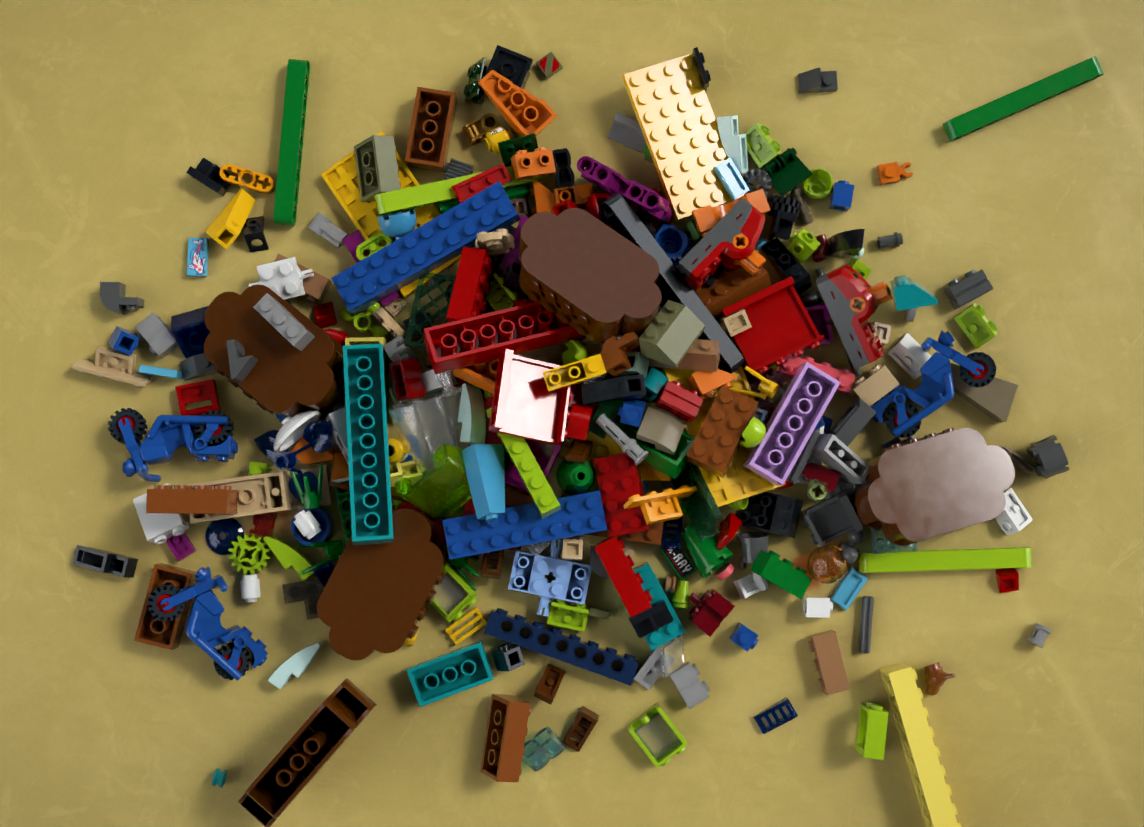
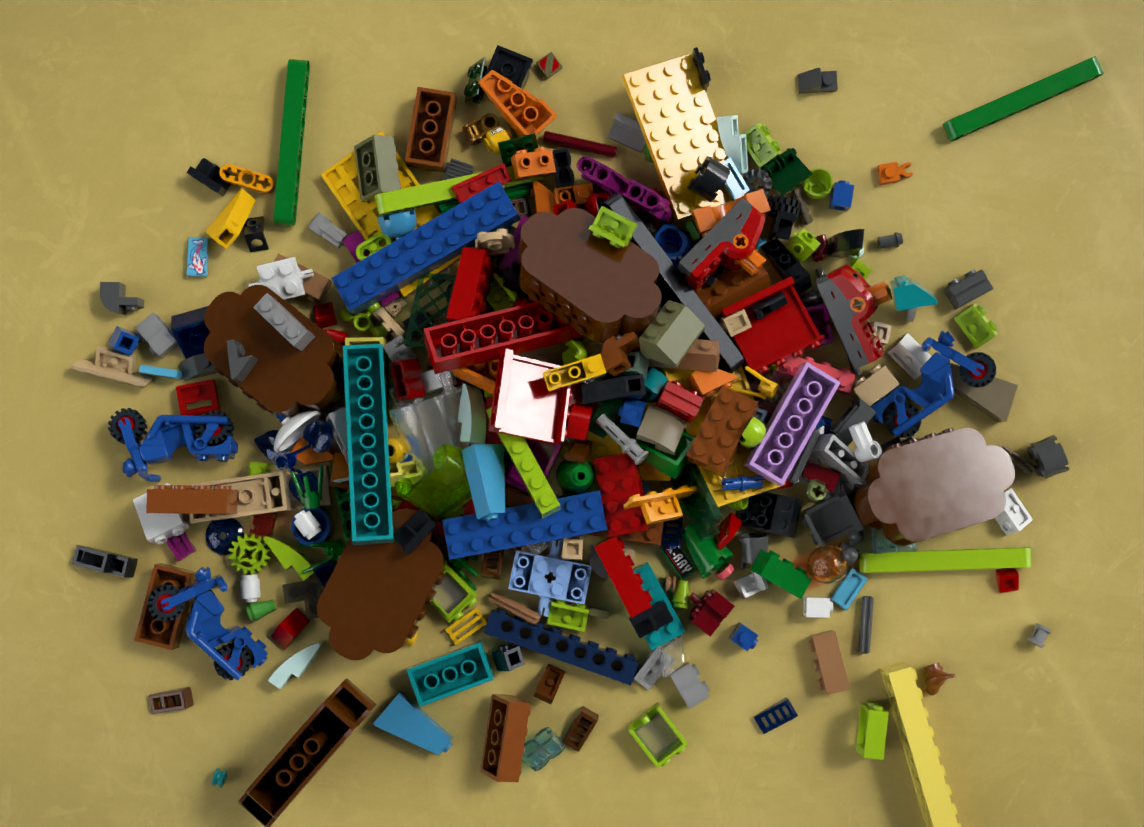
(183, 698): none -> reddish brown slope
(260, 609): none -> bright green cone
(290, 628): none -> red slope
(412, 724): none -> dark azure slope
(415, 531): none -> black panel
(514, 607): none -> medium nougat axle
(580, 144): none -> dark red axle
(613, 227): none -> lime bracket
(709, 179): none -> black brick
(741, 483): none -> blue pin
(769, 305): none -> black bar
(866, 448): none -> white piece

